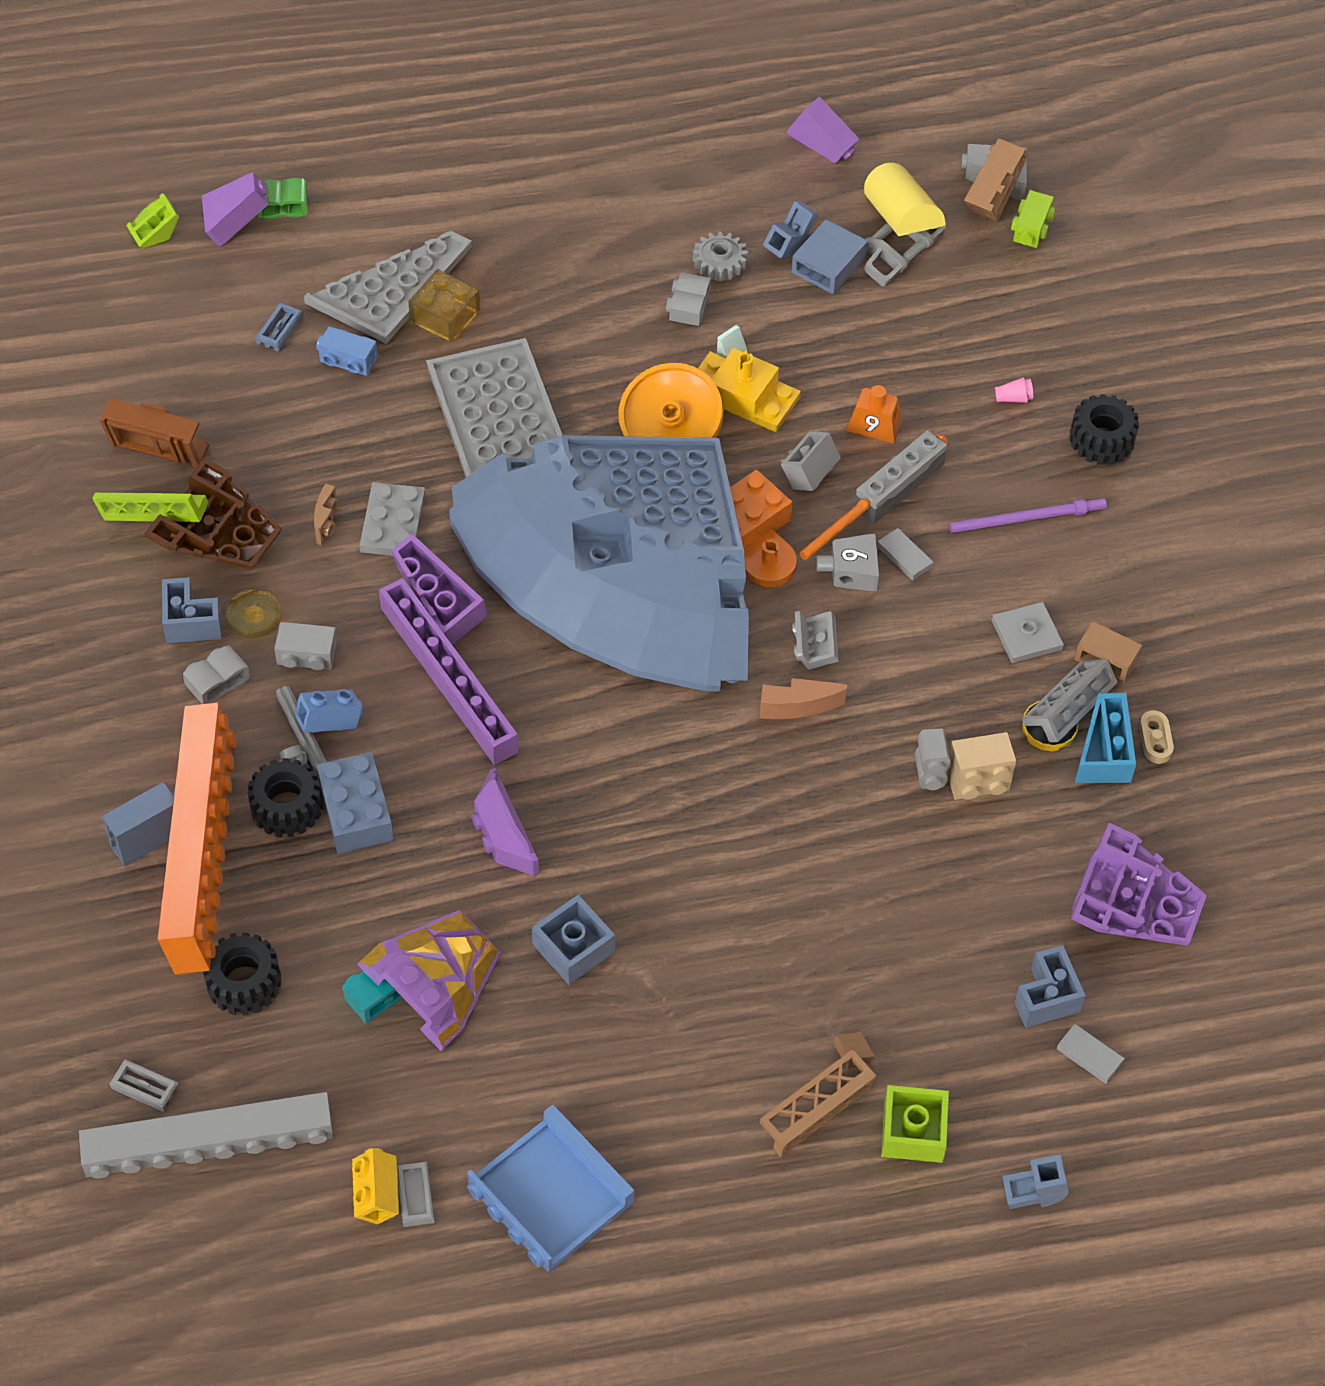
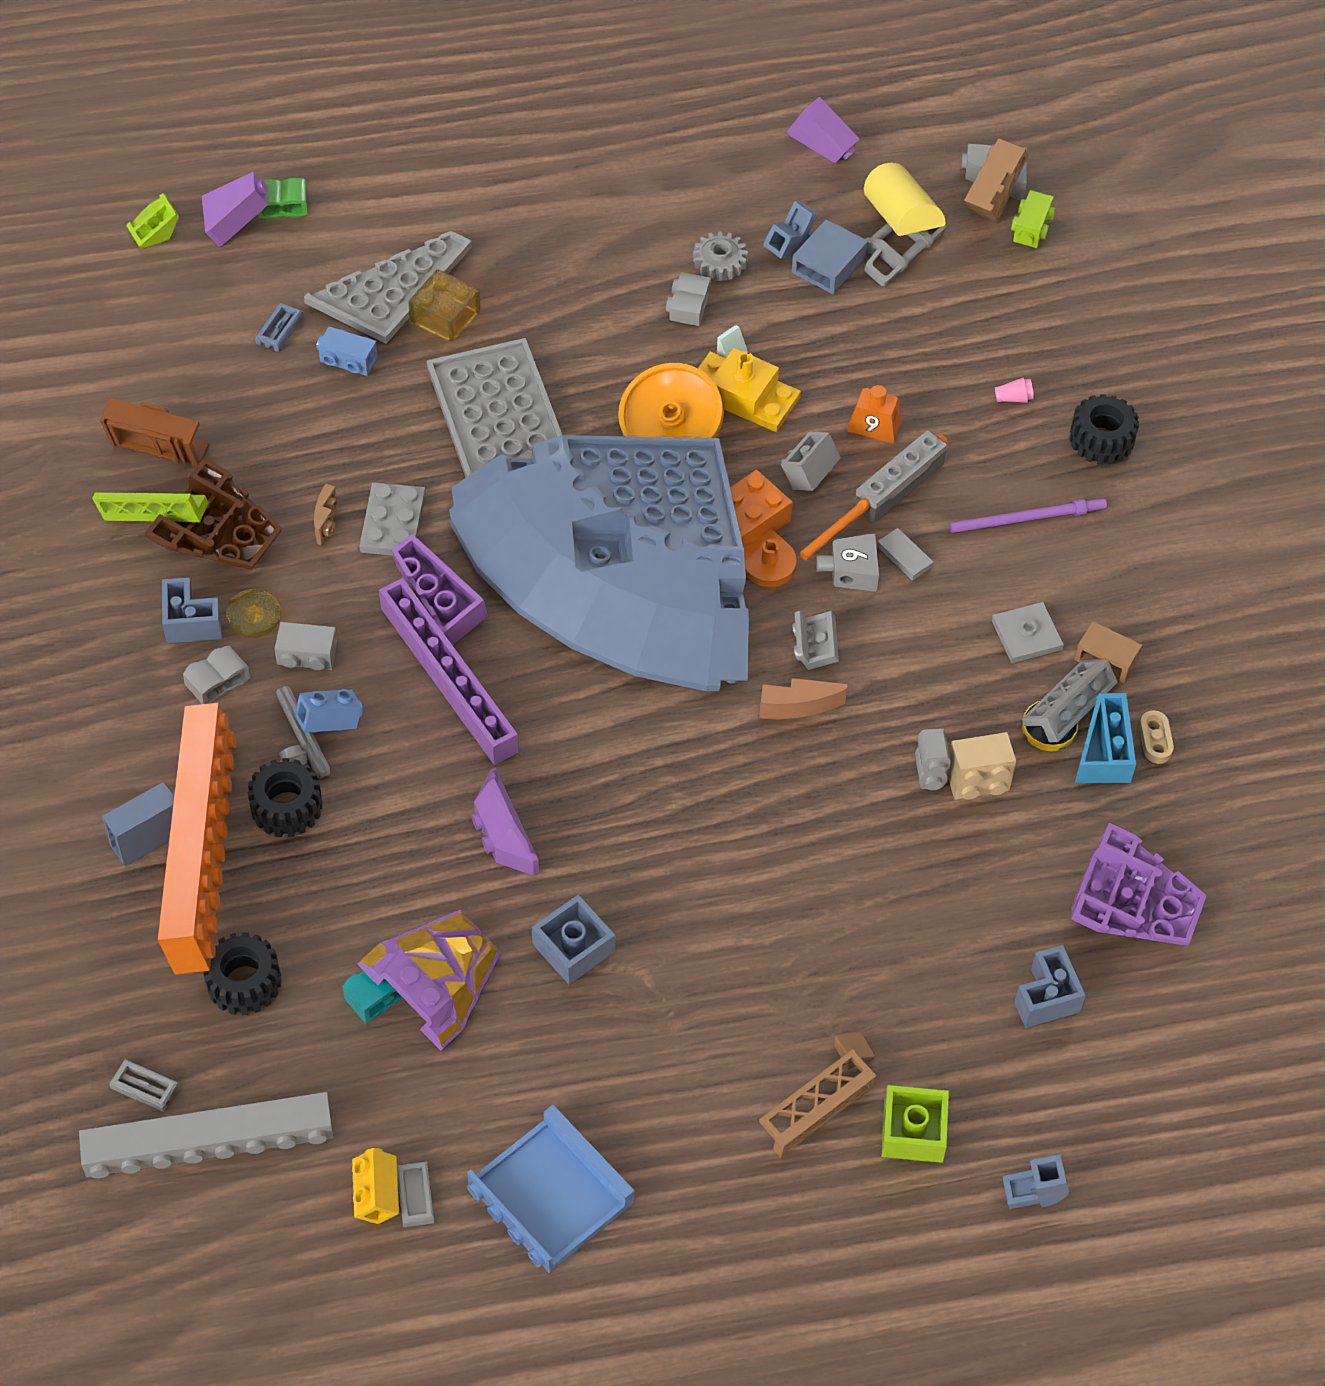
(354, 802): sand blue brick -> none
(1090, 1053): light grey tile -> none

